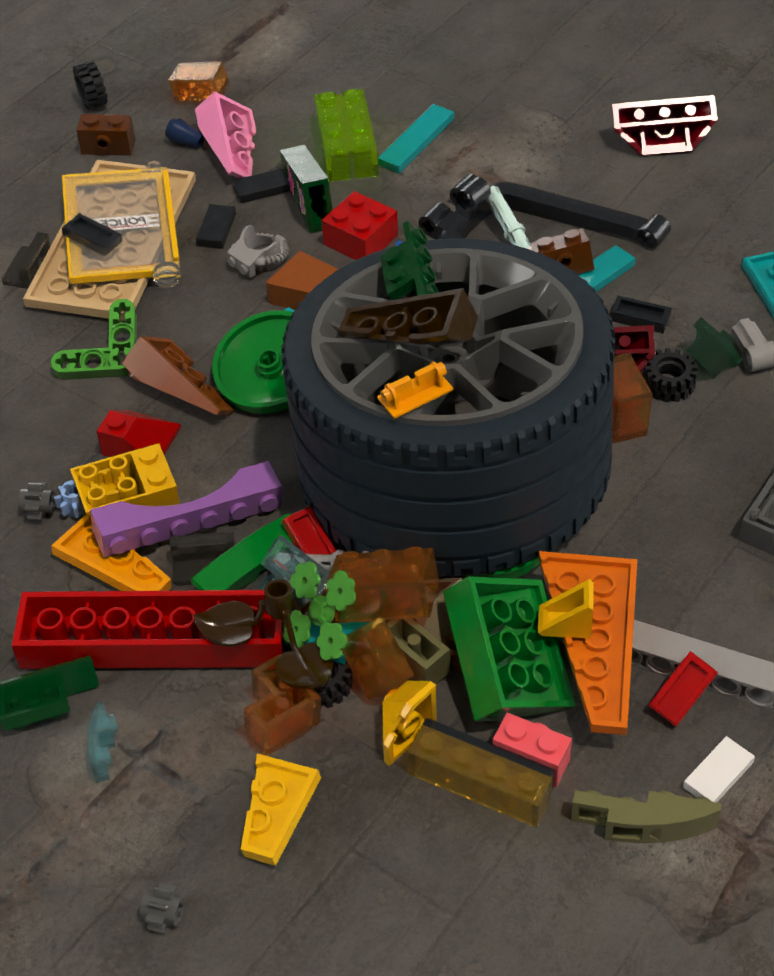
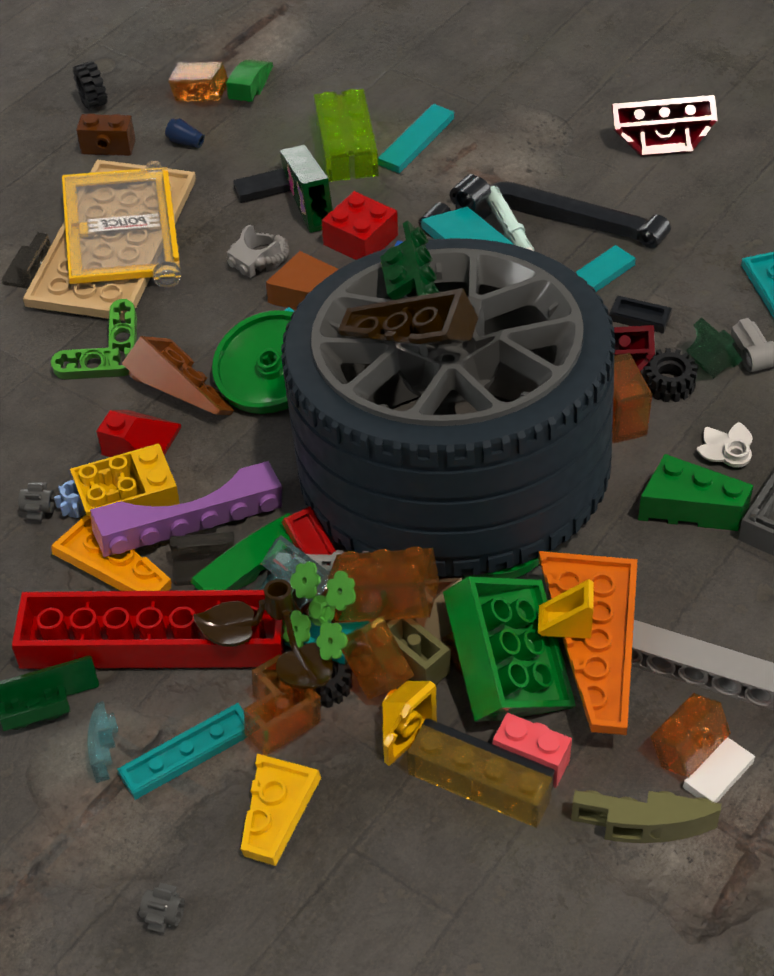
(92, 234): black tile -> none
(184, 752): none -> teal tile
(216, 226): black tile -> none
(229, 132): bright pink wedge -> none
(248, 79): none -> green slope
(410, 393): light orange hinge -> none
(461, 224): none -> teal tile
(569, 249): reddish brown brick -> none
(683, 689): red tile -> none
(690, 735): none -> clear orange brick
(694, 495): none -> green wedge
(727, 448): none -> white plate

